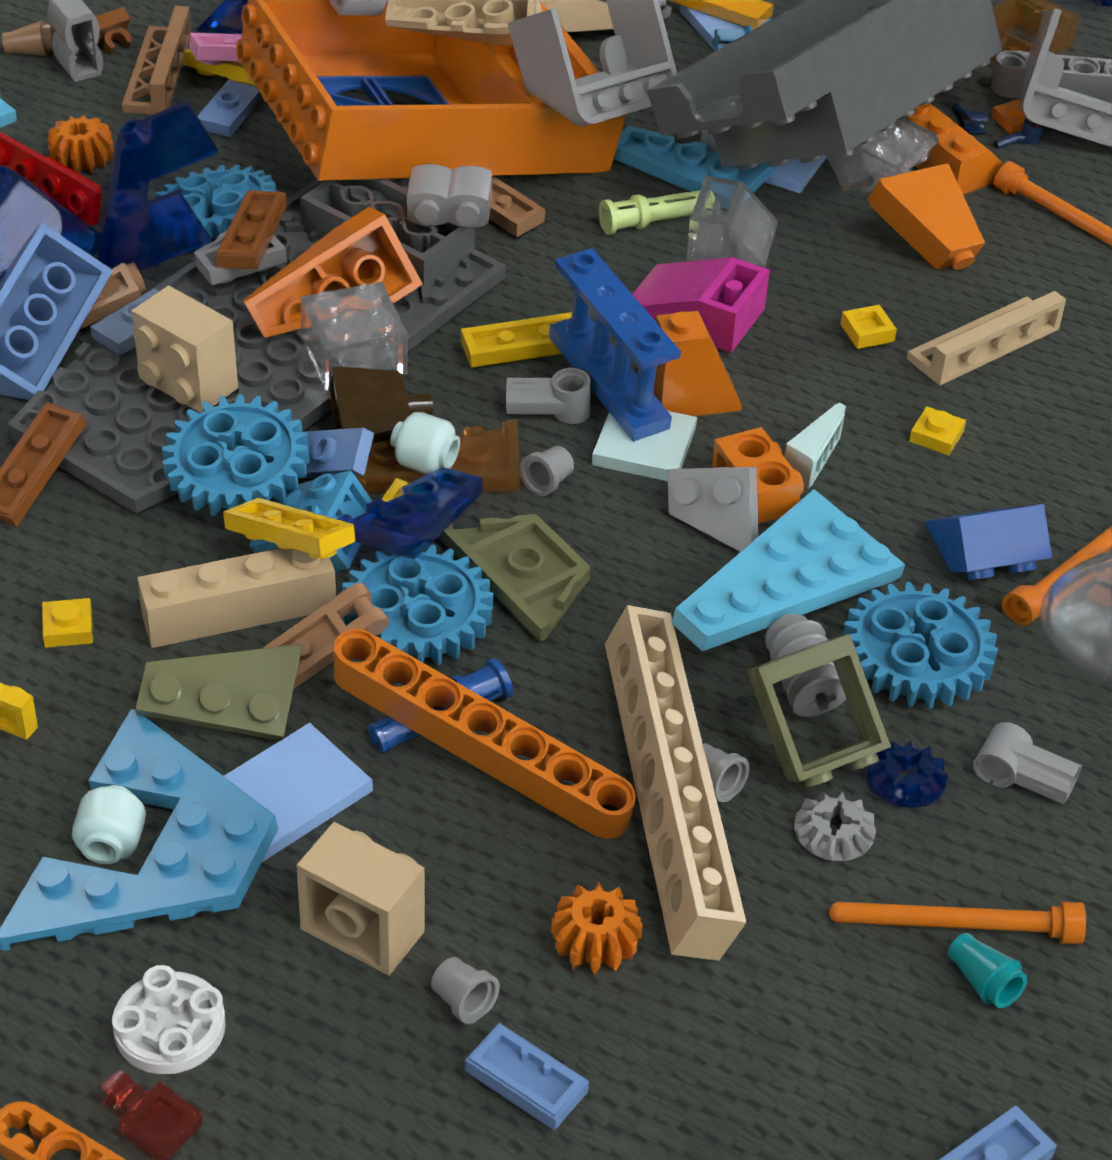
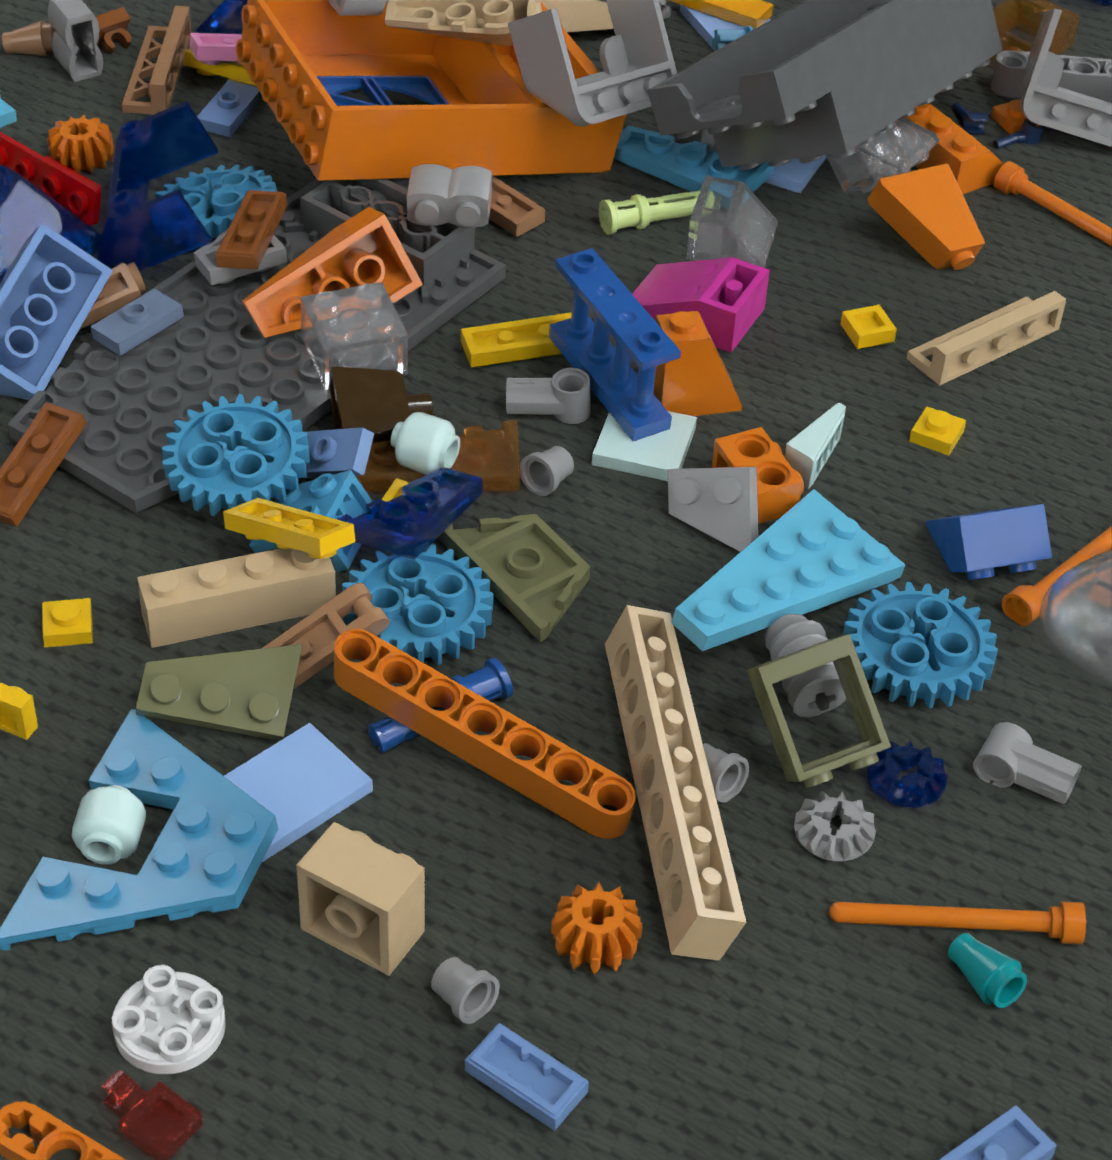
(185, 348): tan brick -> none

